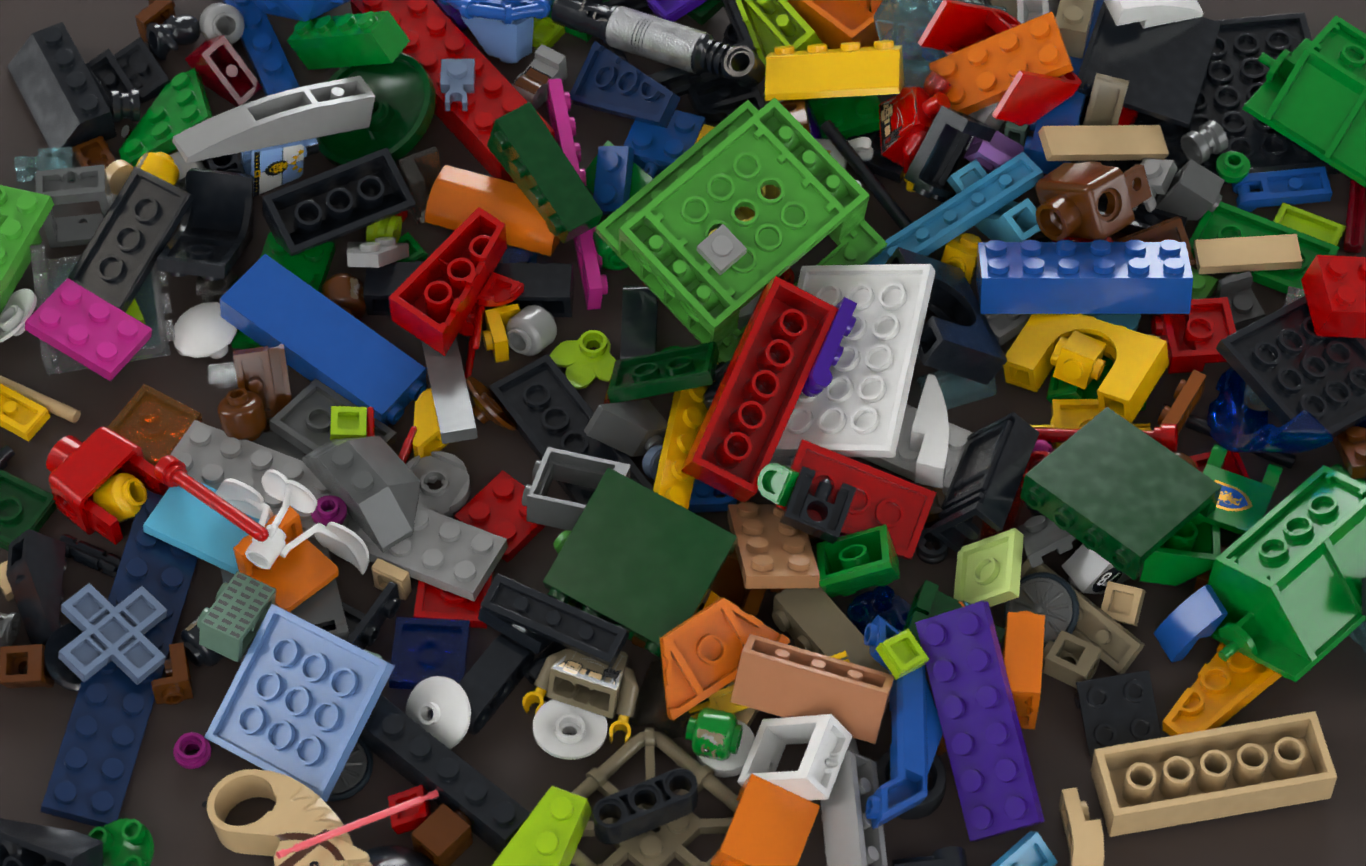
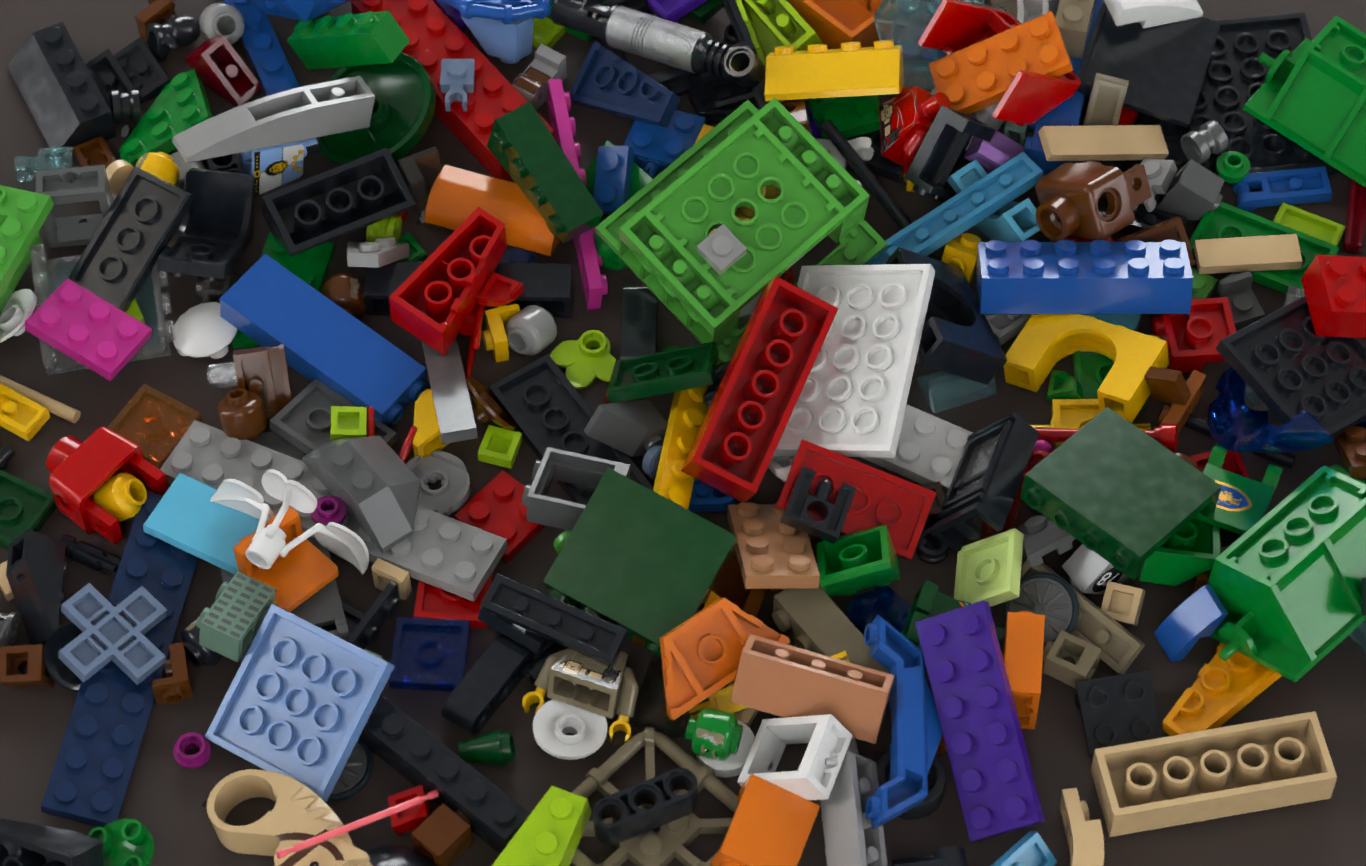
(173, 473): red piece -> none
(449, 707): white dish -> none
(489, 749): none -> dark green cone
(499, 446): none -> lime plate
(777, 482): green tile -> none
(831, 351): dark purple plate -> none
(902, 654): lime tile -> none
(930, 435): white slope -> none
(936, 83): clear red hinge -> none
(1078, 359): yellow brick -> none
(1167, 385): none -> reddish brown tile

